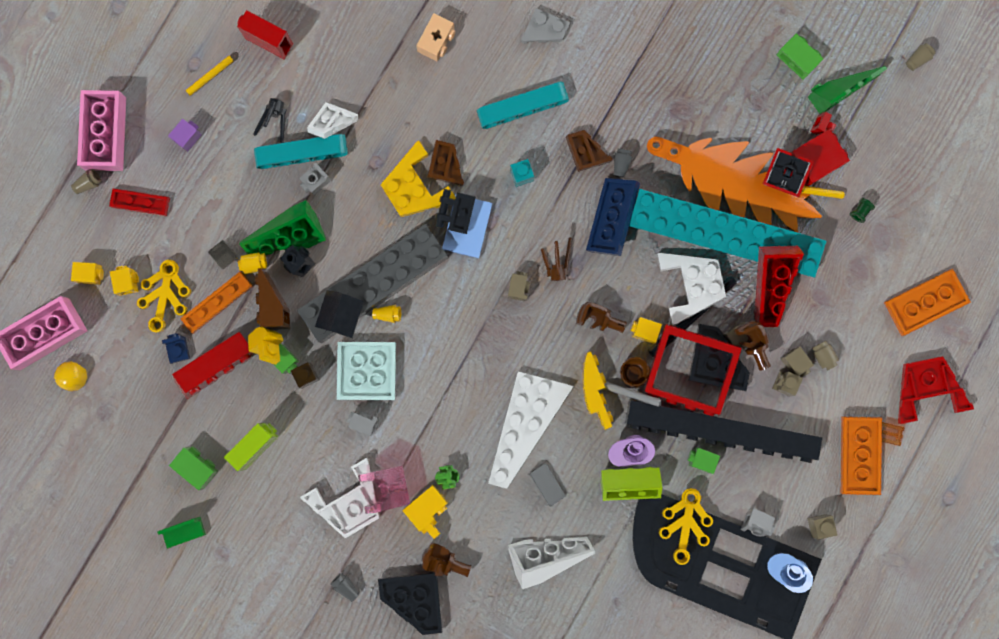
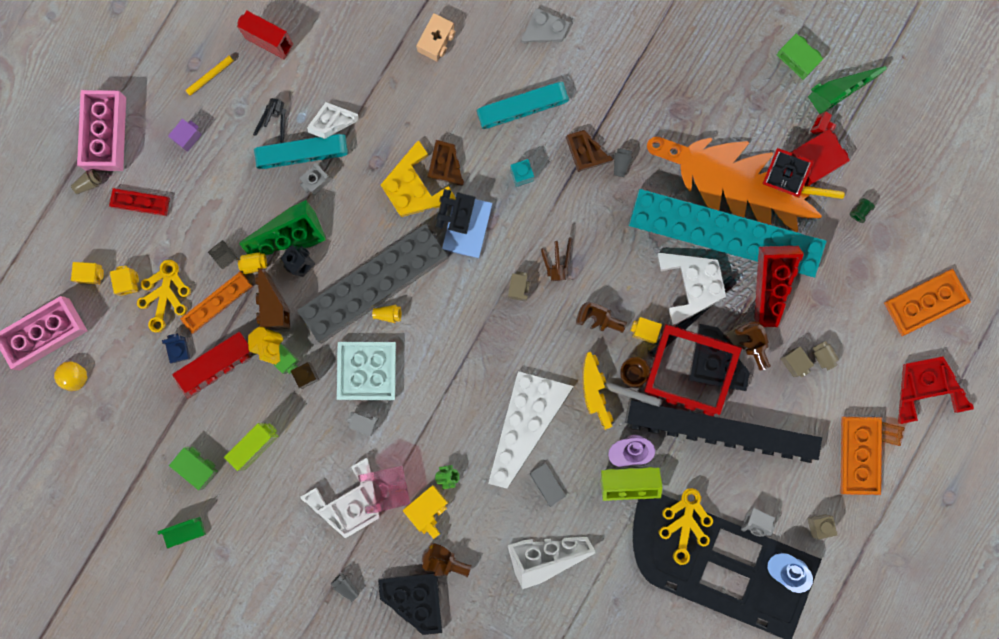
(339, 313): black slope -> none
(613, 216): dark blue plate -> none
(703, 460): bright green brick -> none
(787, 383): dark tan brick -> none
(921, 56): dark tan cone -> none

